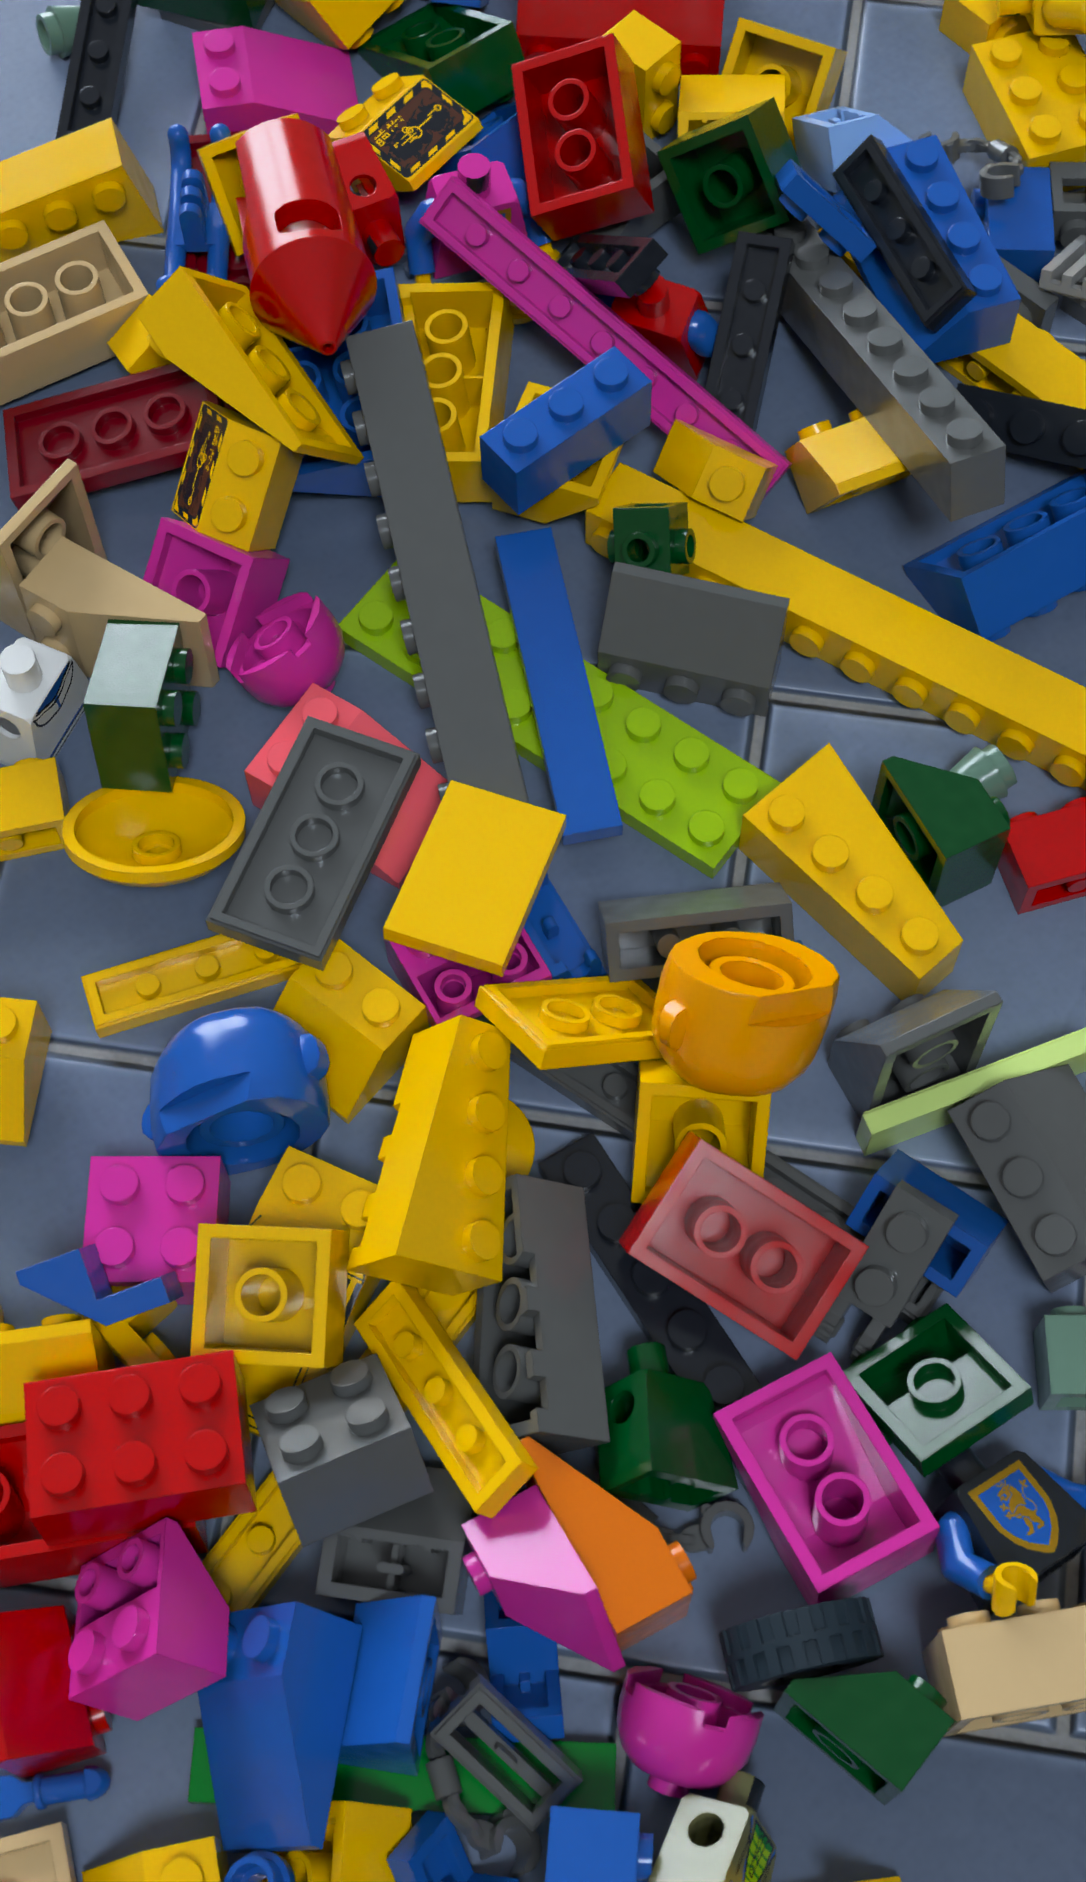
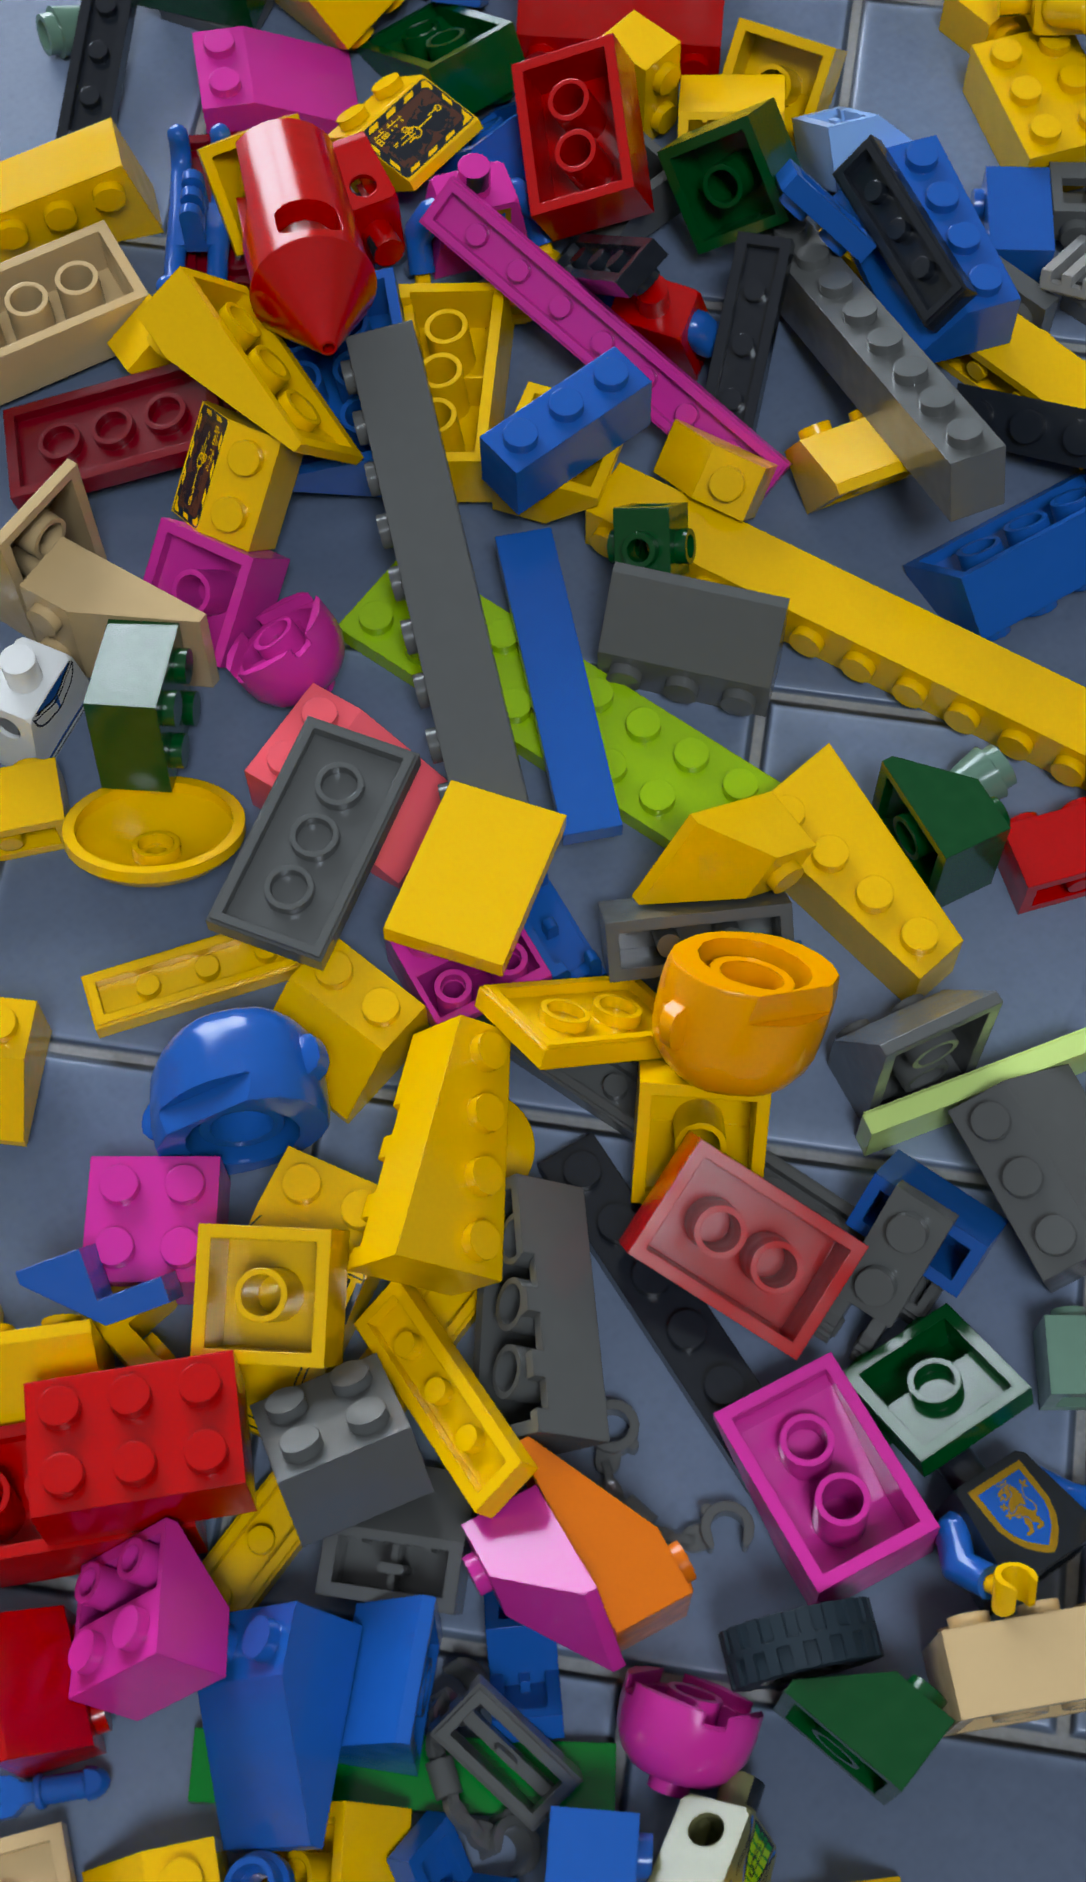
(663, 1437): dark green torso -> none
(729, 854): none -> yellow slope
(996, 179): dark grey piece -> none

